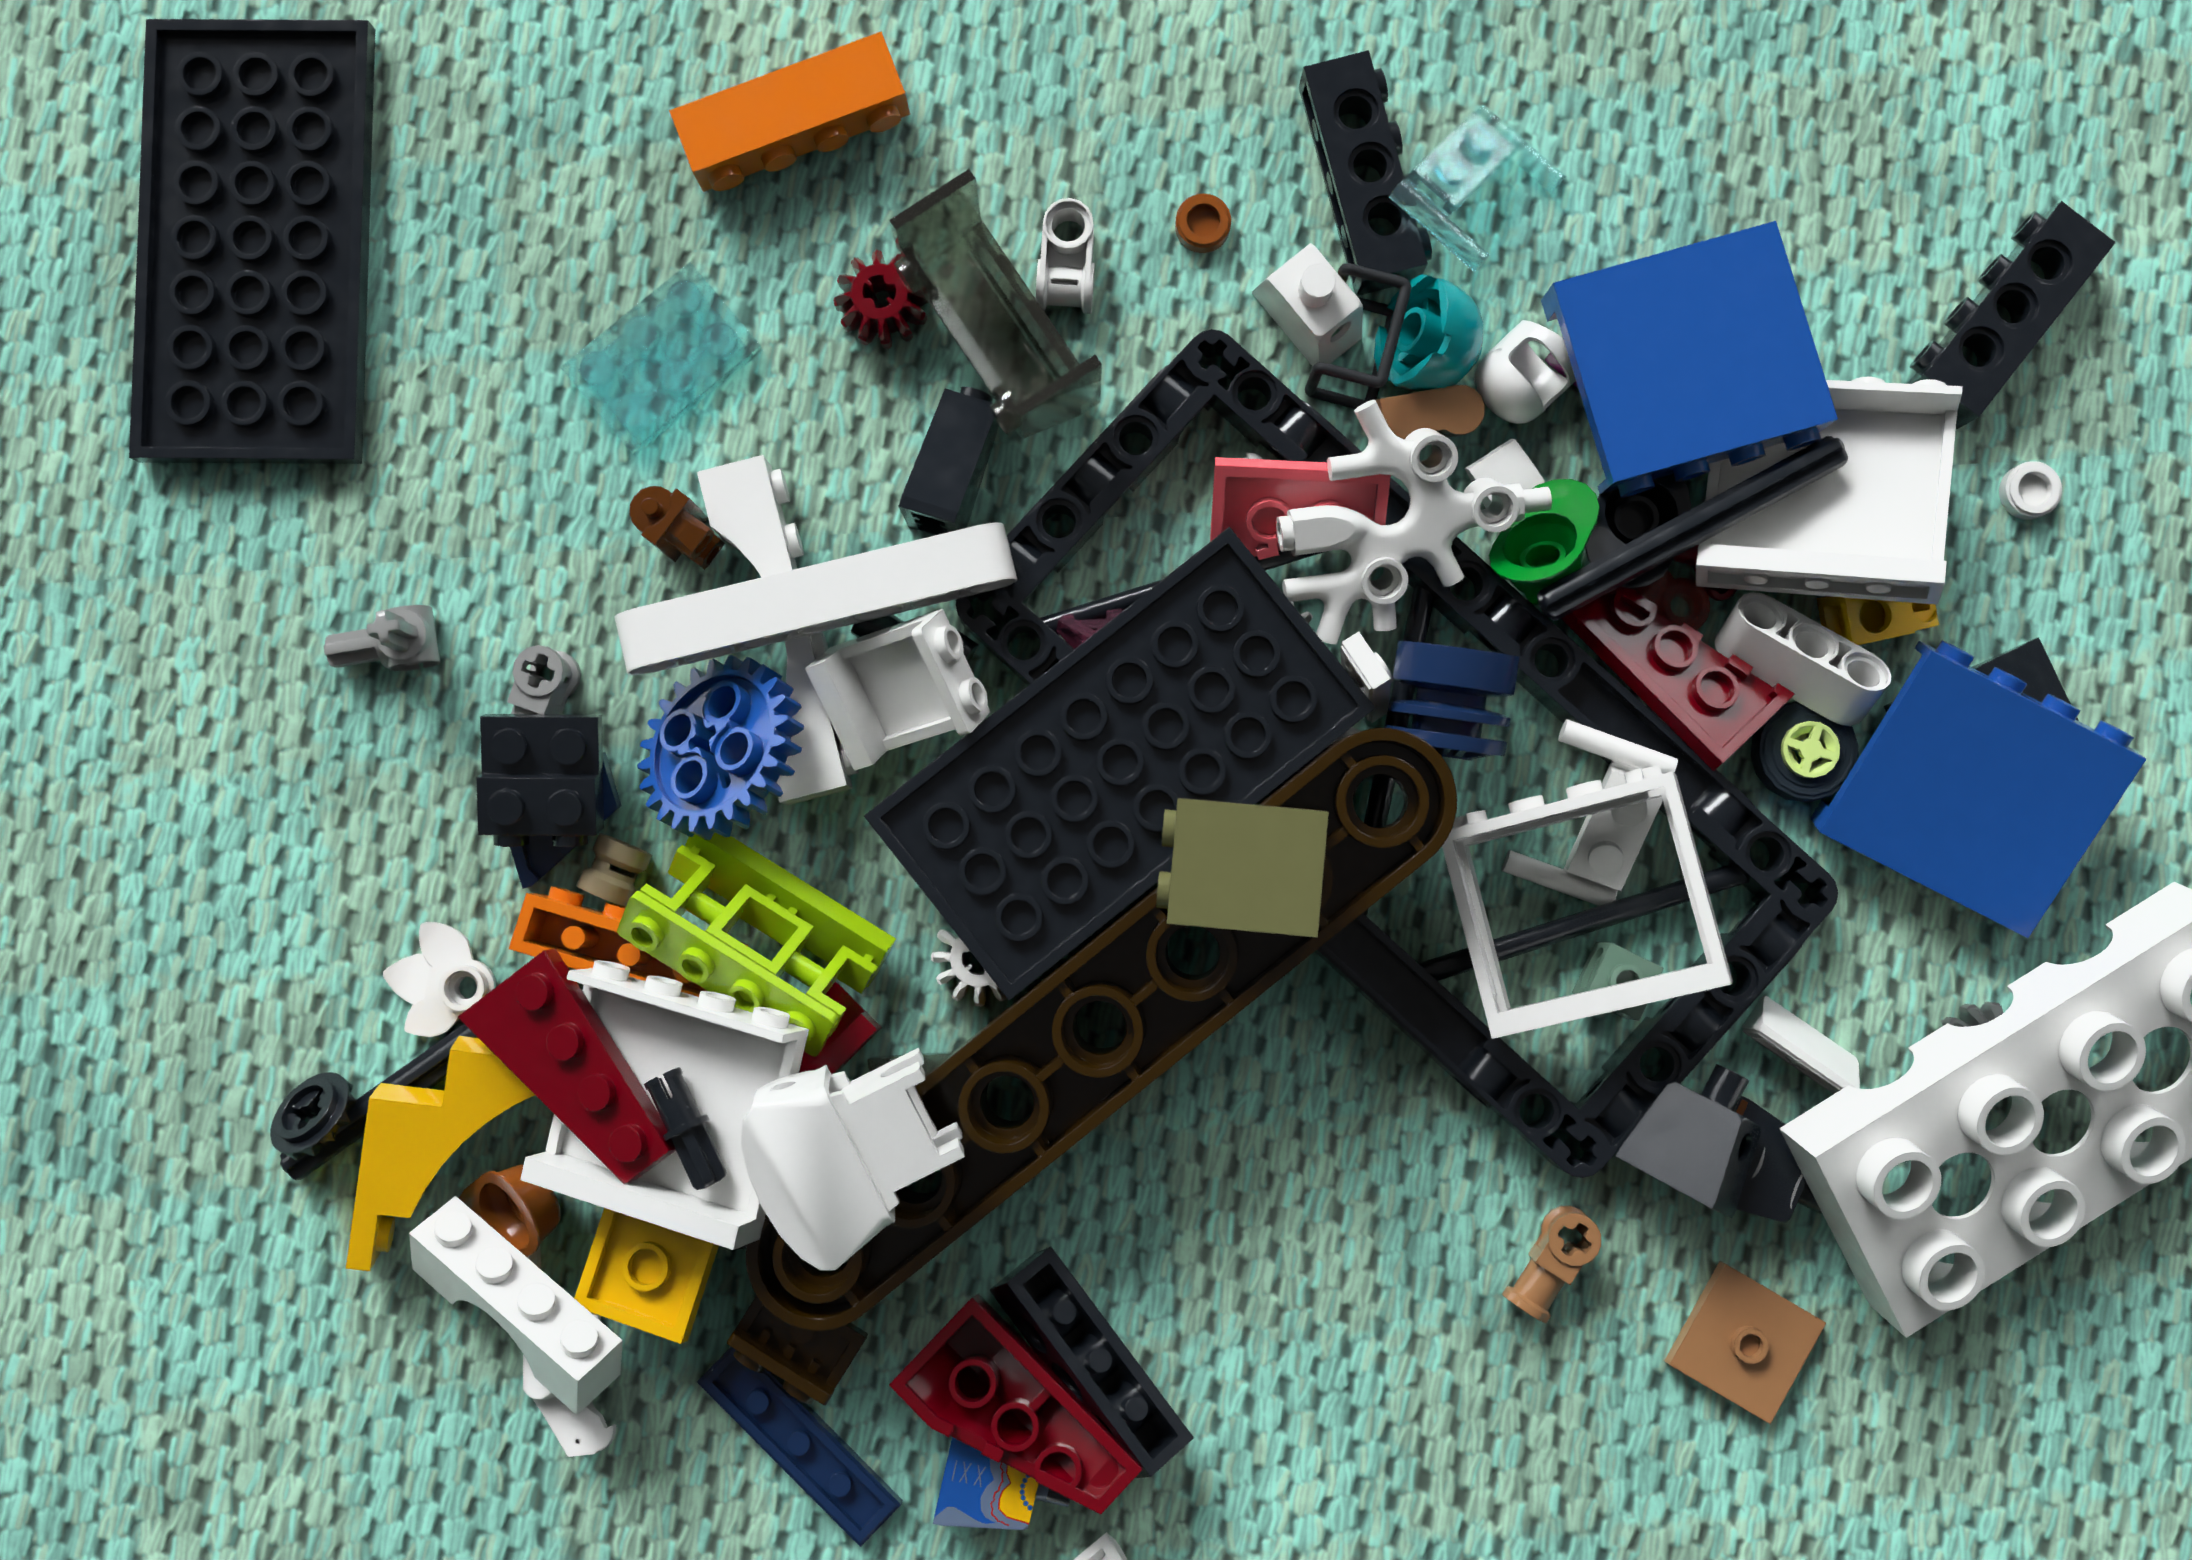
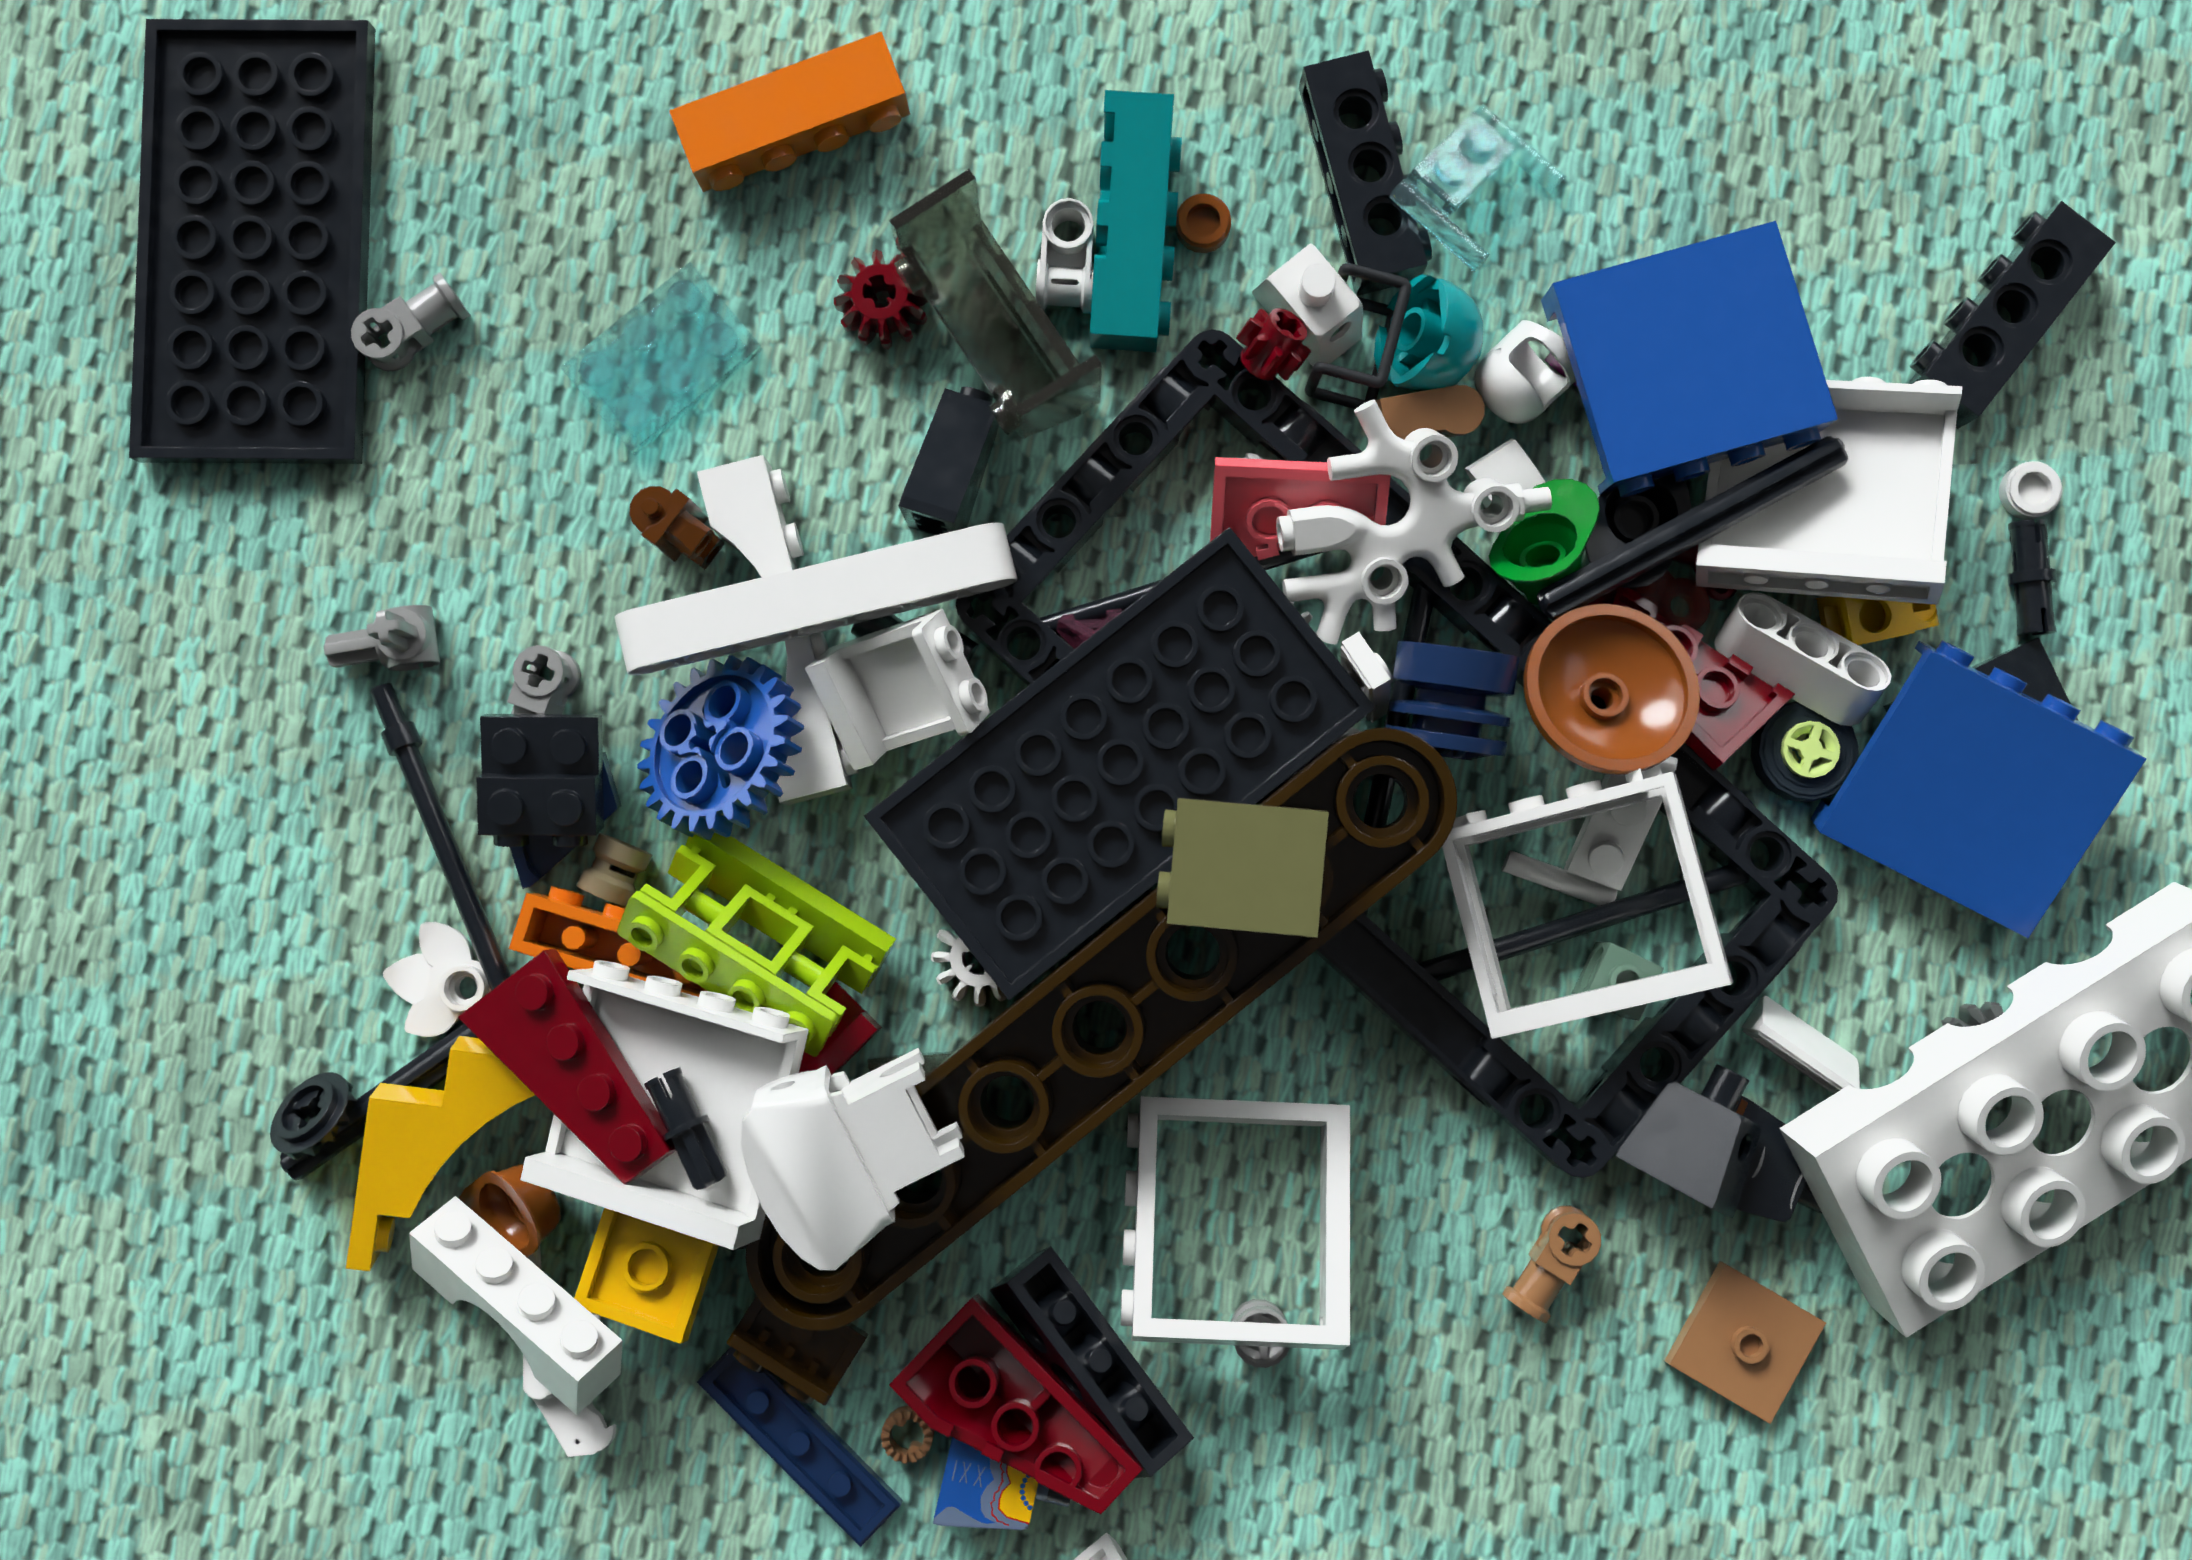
(403, 742): none -> black bar
(407, 324): none -> light grey connector
(916, 1449): none -> medium nougat bush
(1133, 221): none -> teal wedge
(1138, 1244): none -> white window
(1258, 1311): none -> light grey wheel
(1273, 344): none -> dark red gear
(1628, 664): none -> dark orange dish
(2032, 577): none -> black pin

